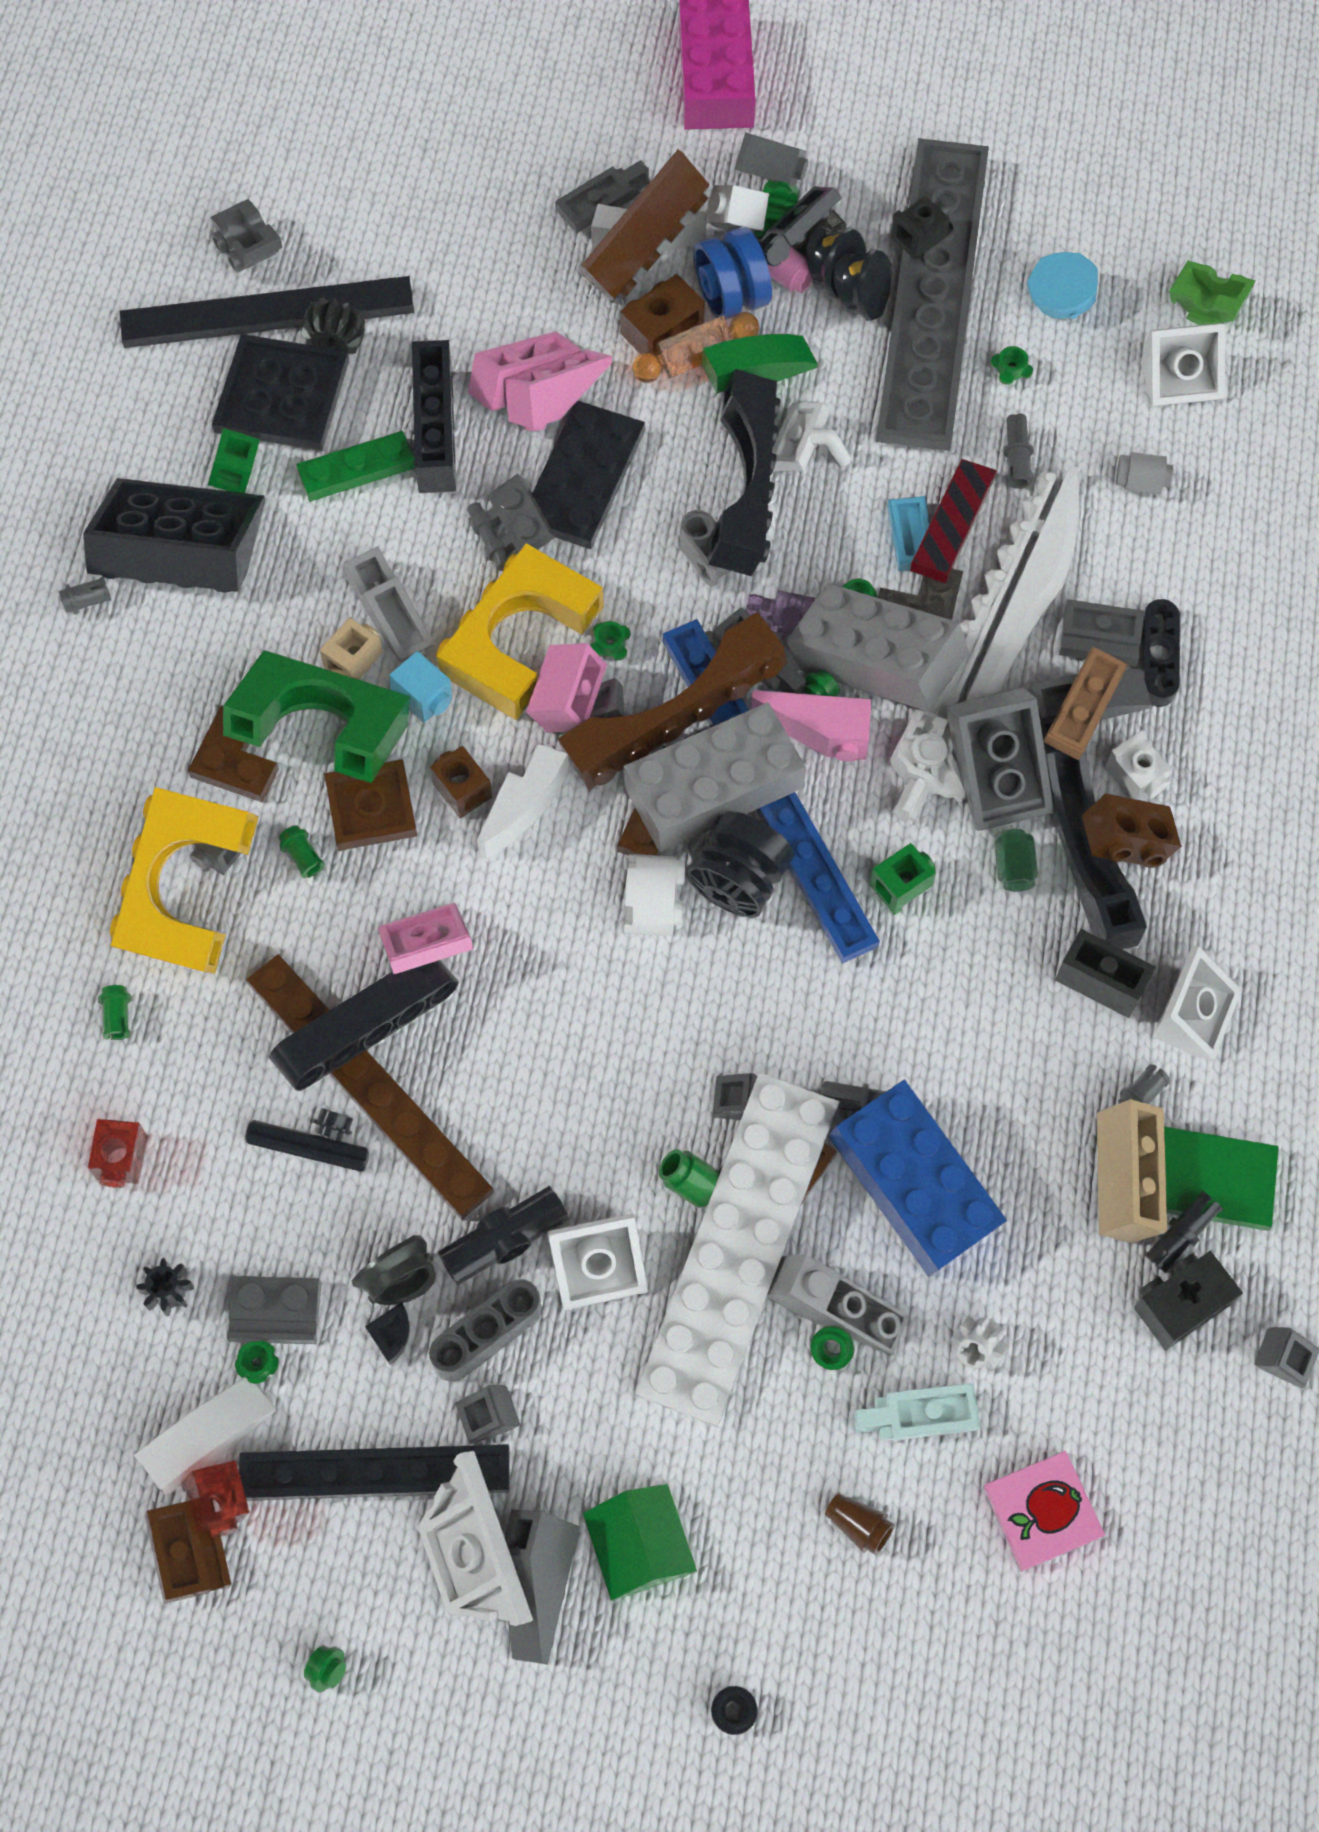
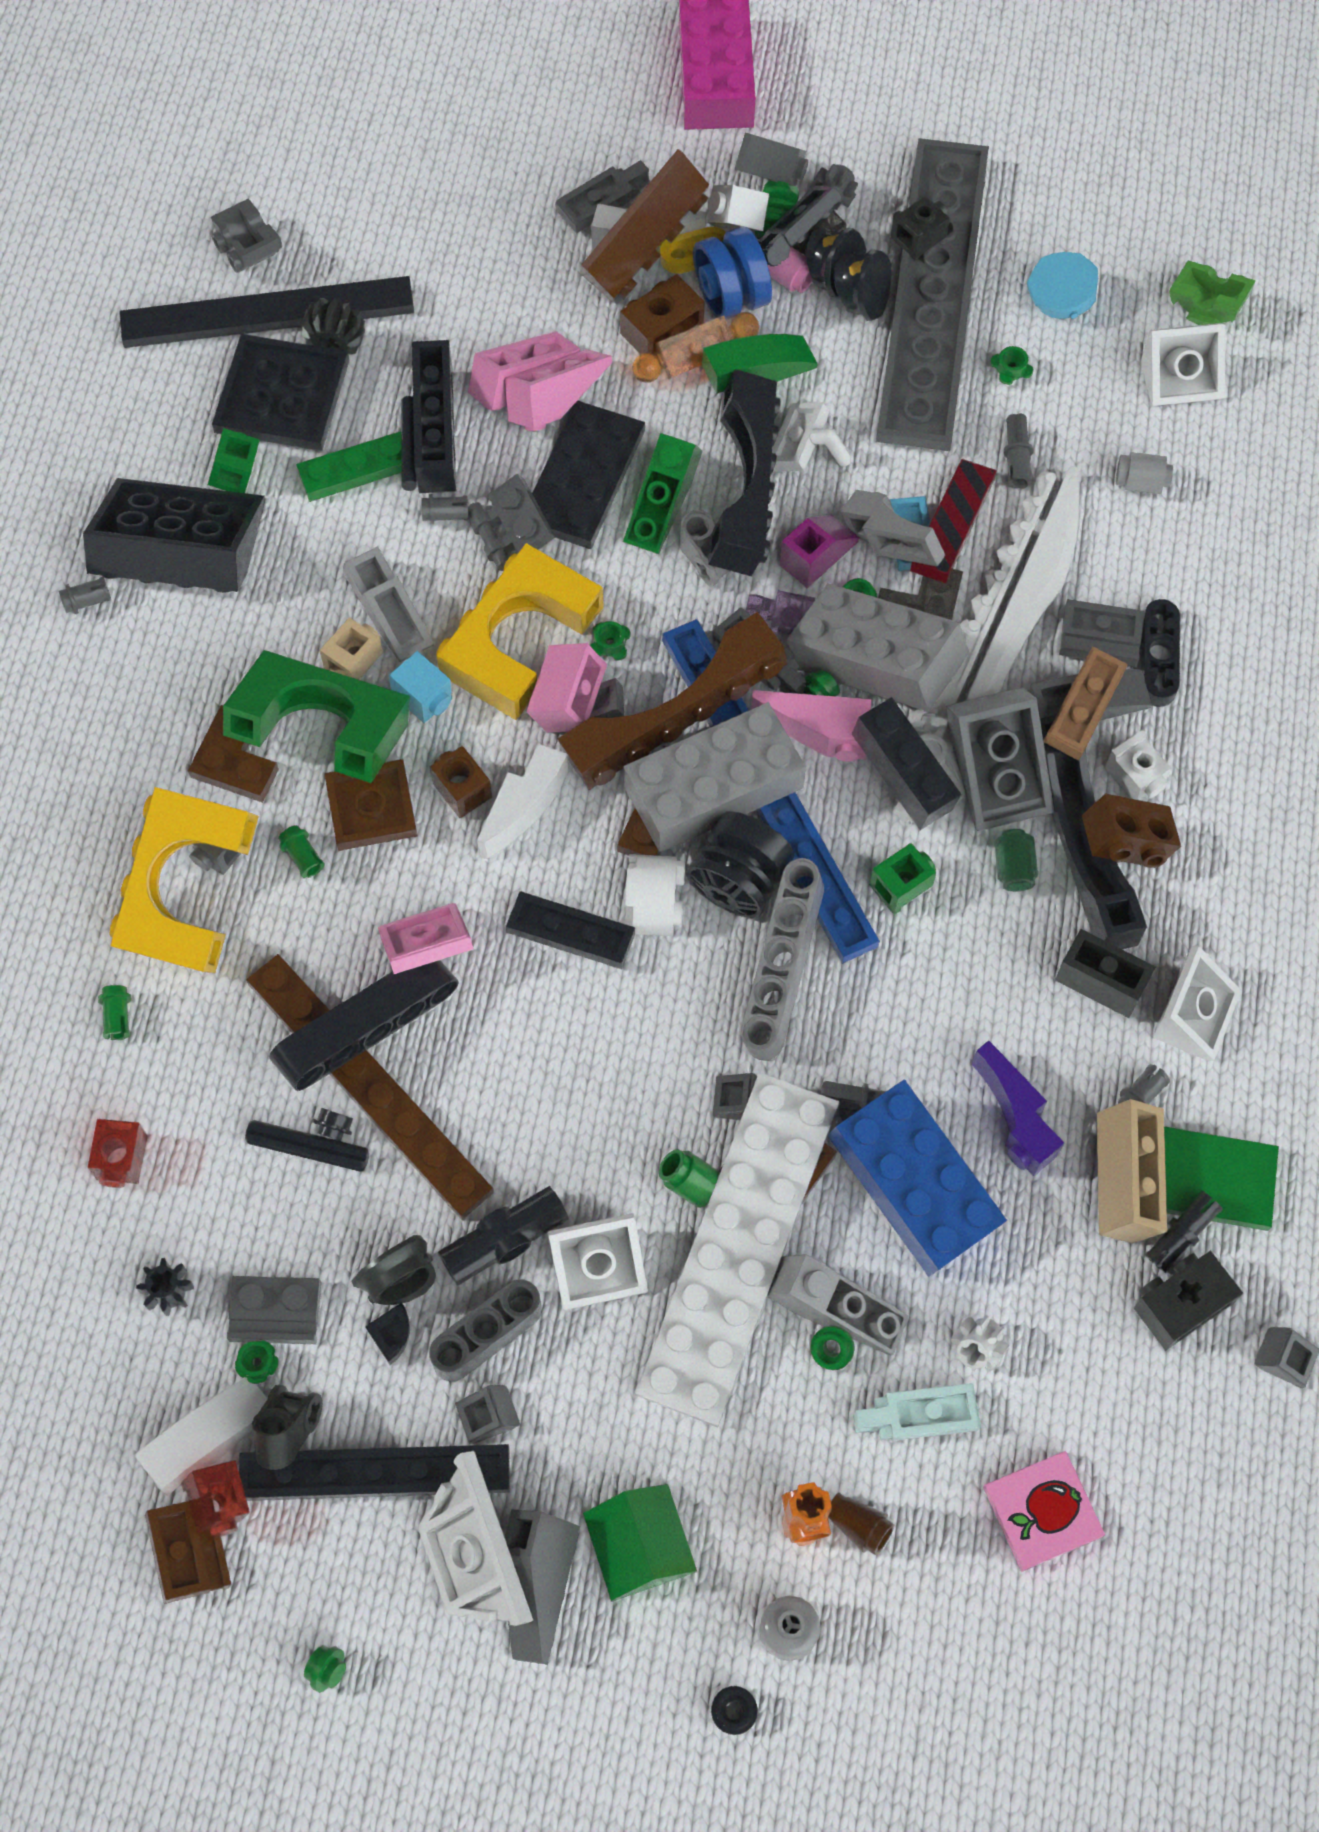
(284, 1426): none -> pearl dark grey piece
(408, 473): none -> black bar
(444, 508): none -> dark grey pin
(570, 930): none -> black plate
(662, 492): none -> green slope
(683, 248): none -> yellow plate
(779, 1641): none -> light grey head
(787, 977): none -> light grey beam
(806, 1514): none -> orange piece
(815, 547): none -> magenta slope
(840, 178): none -> dark grey gear
(889, 534): none -> light grey slope
(906, 763): none -> black brick
(1030, 1139): none -> dark purple slope

